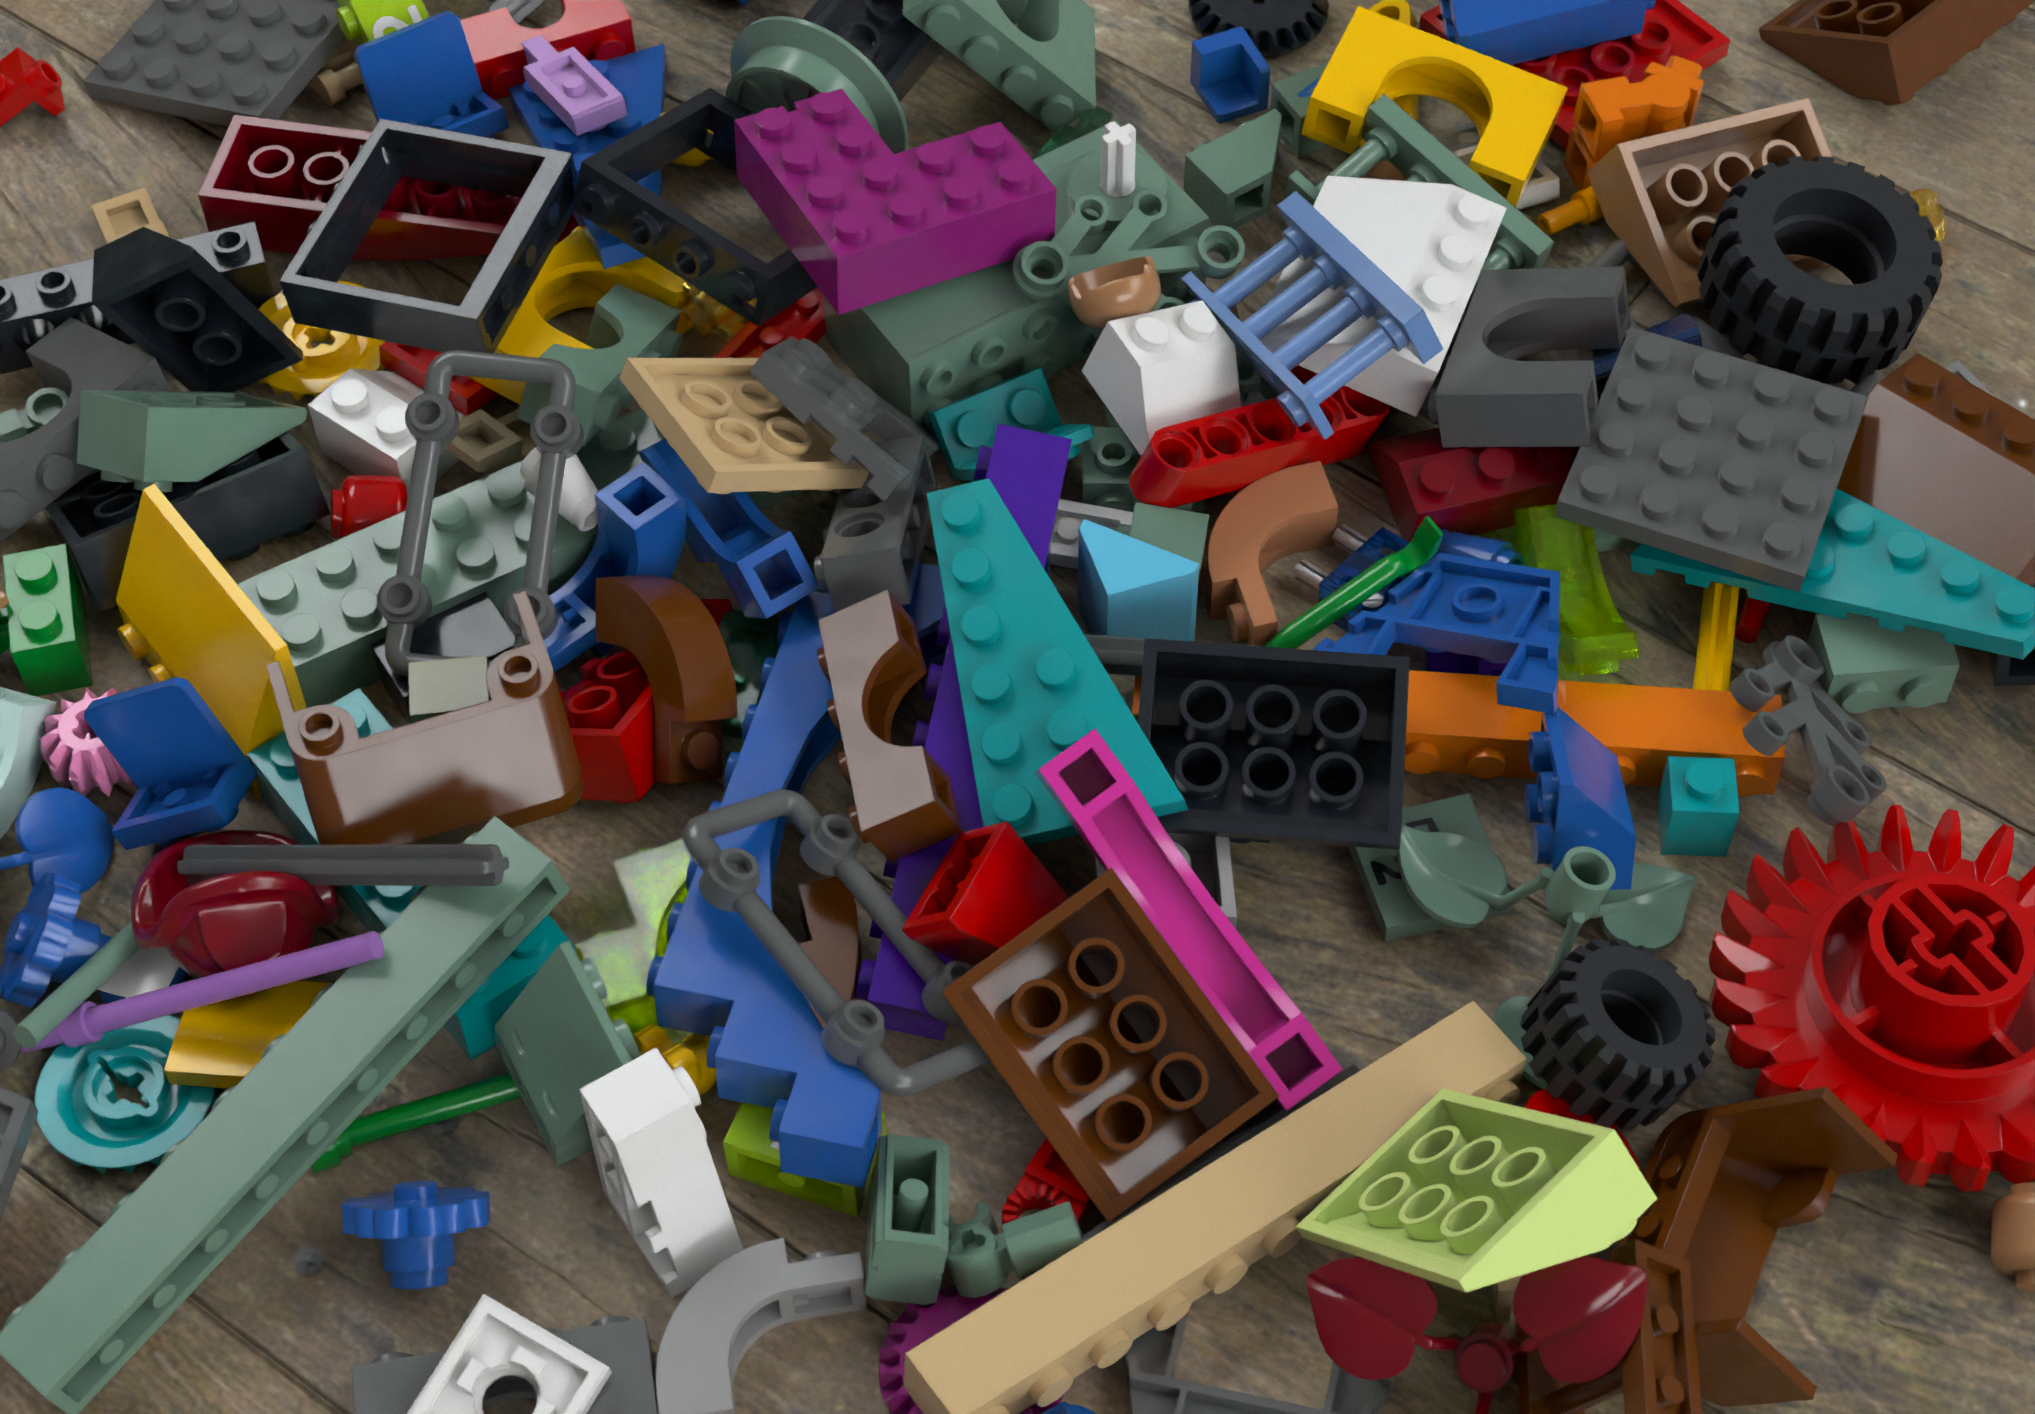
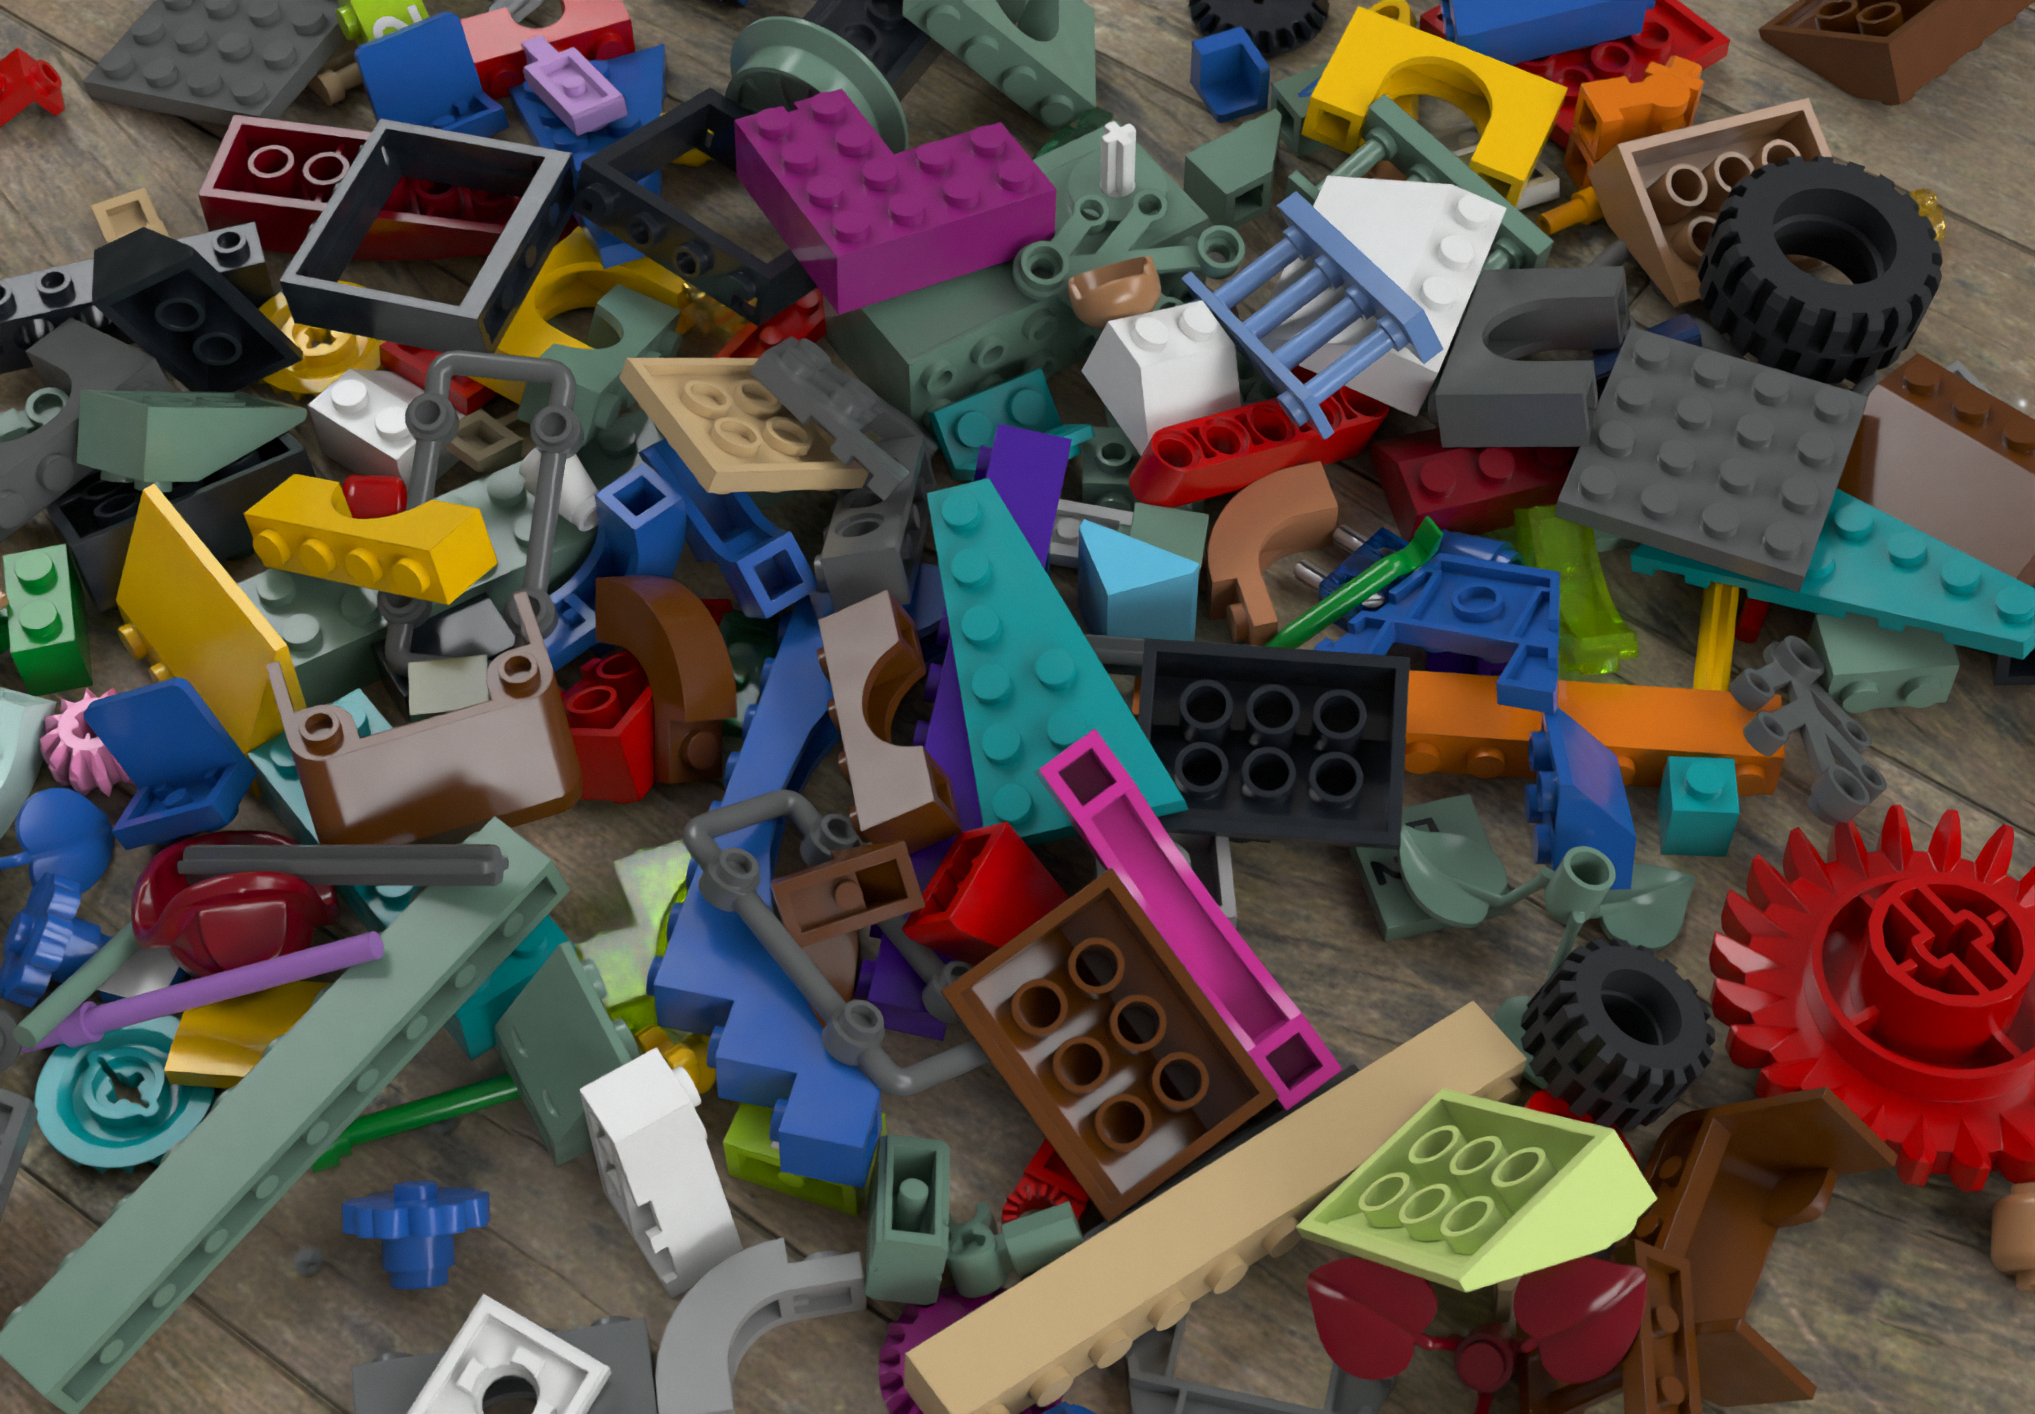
(416, 554): none -> yellow arch
(848, 892): none -> reddish brown slope

